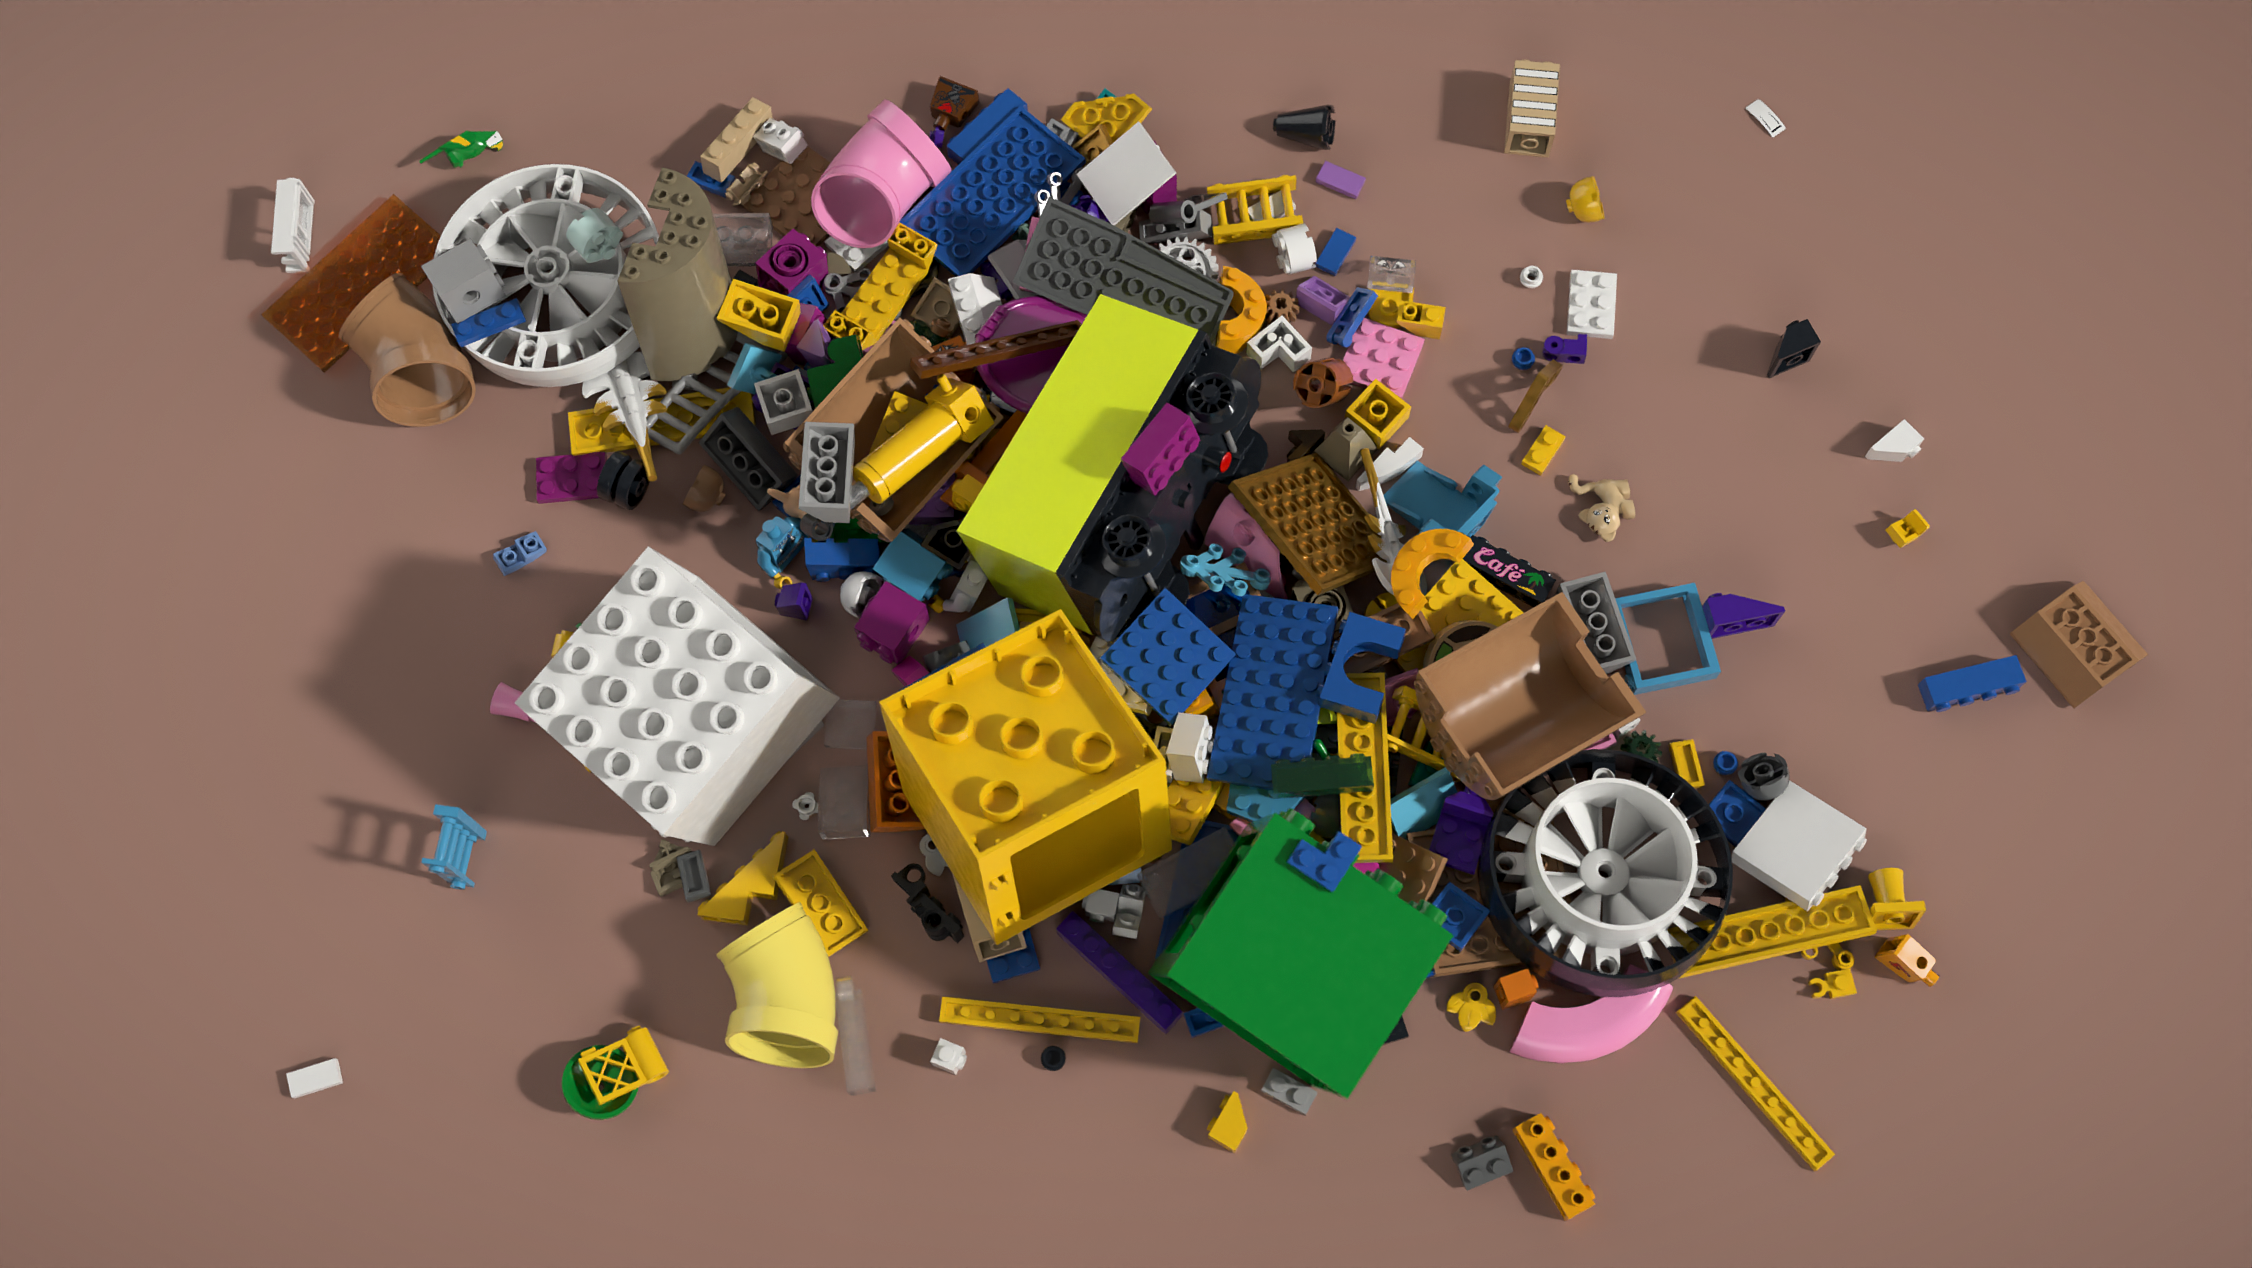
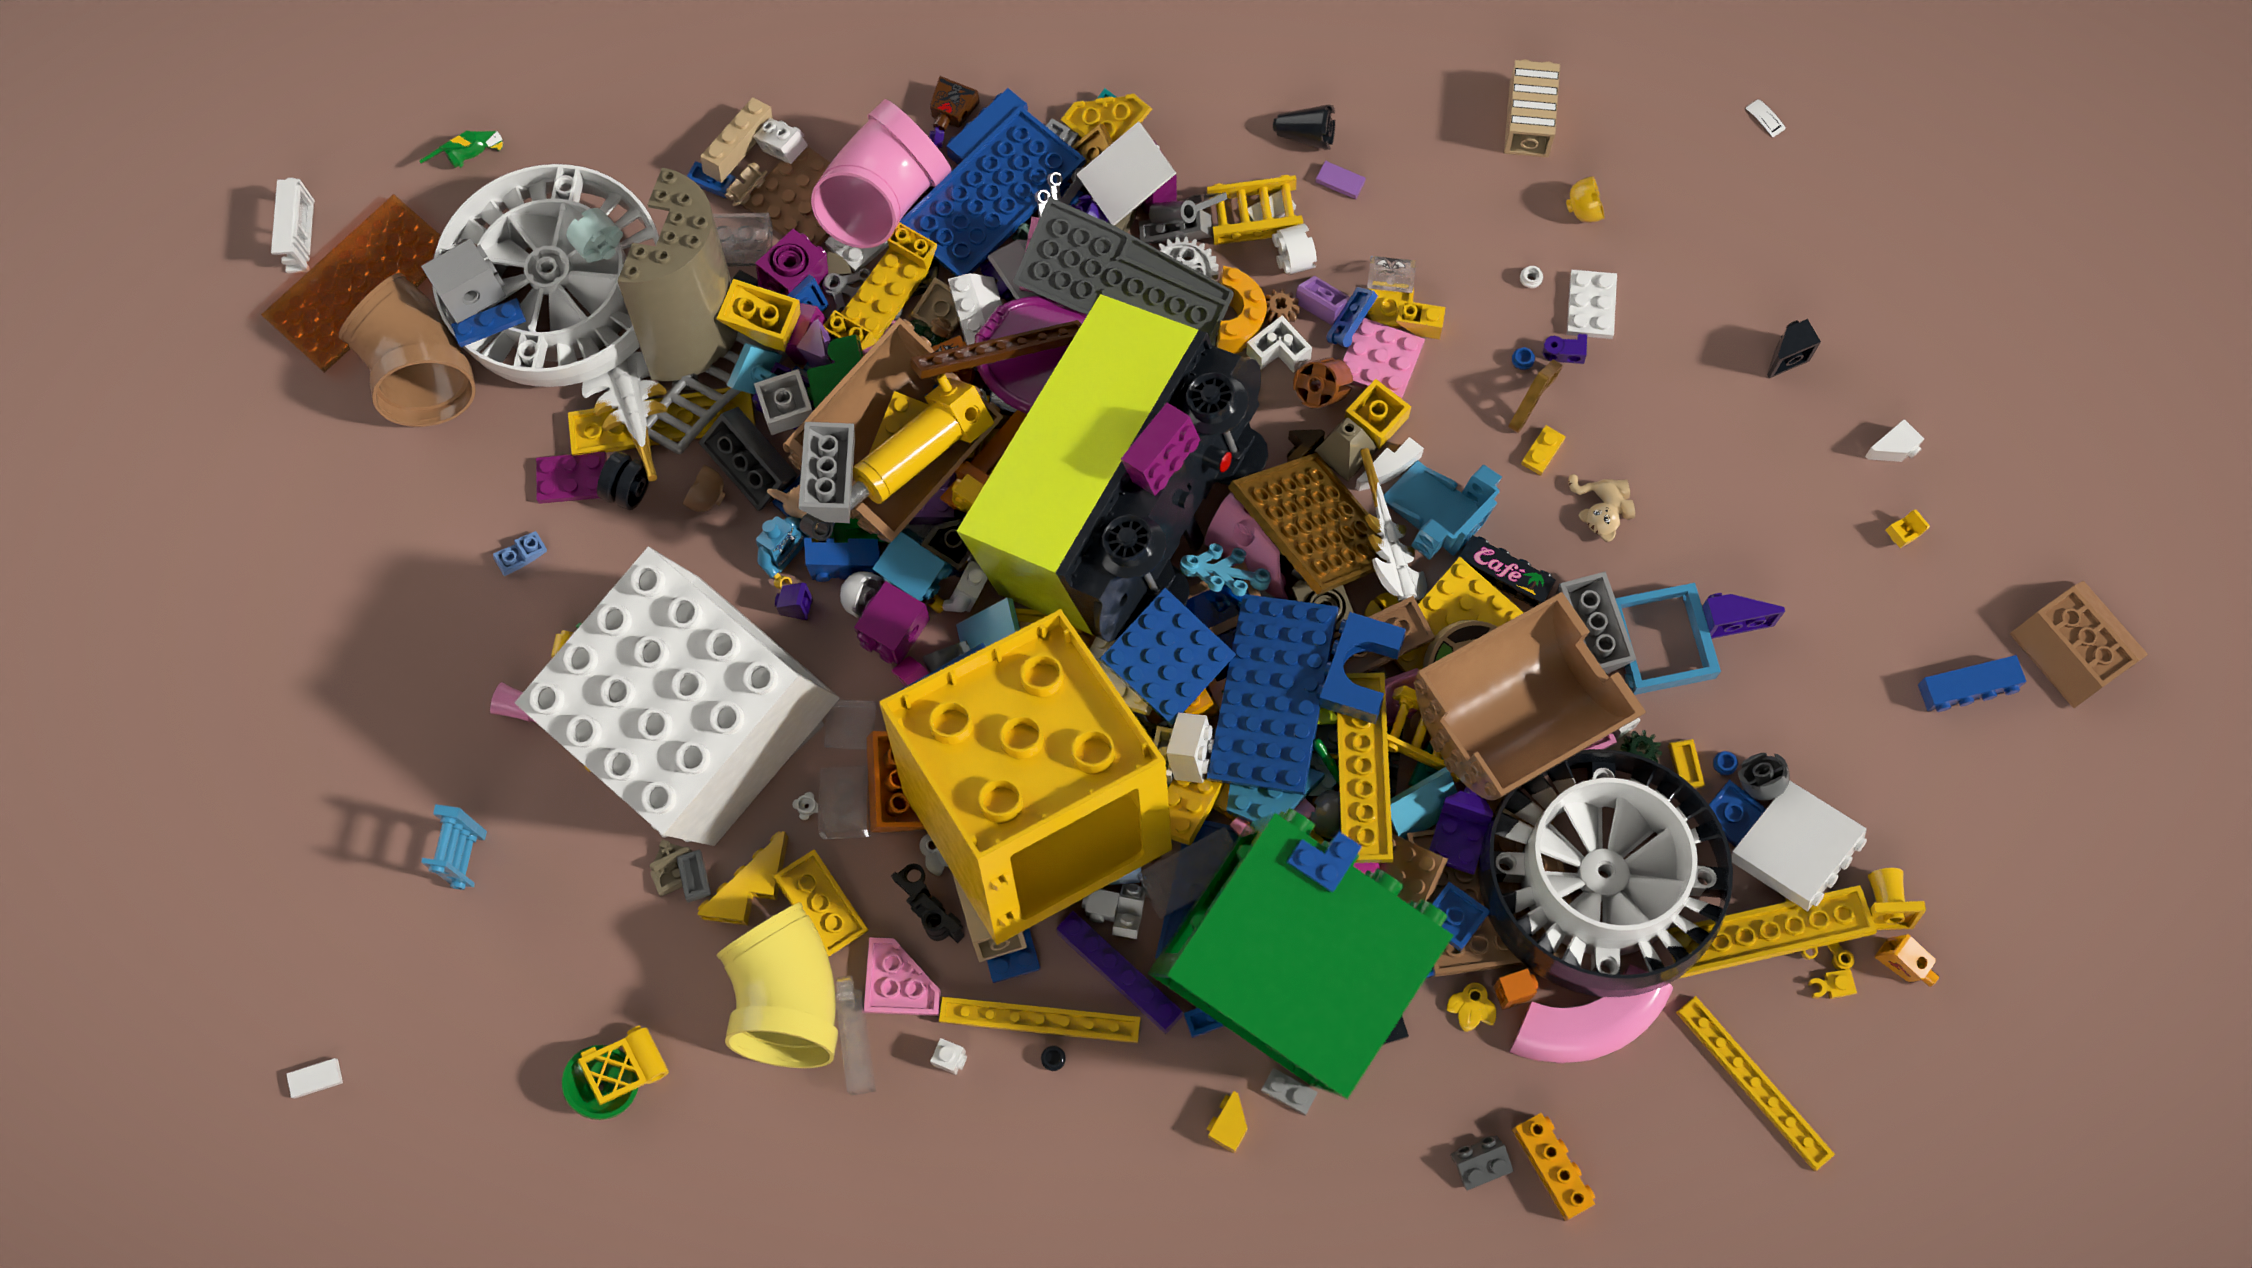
(883, 508): light grey tile -> none
(897, 982): none -> bright pink plate
(1321, 776): clear green brick -> none
(1335, 251): blue tile -> none
(1415, 556): light orange brick -> none

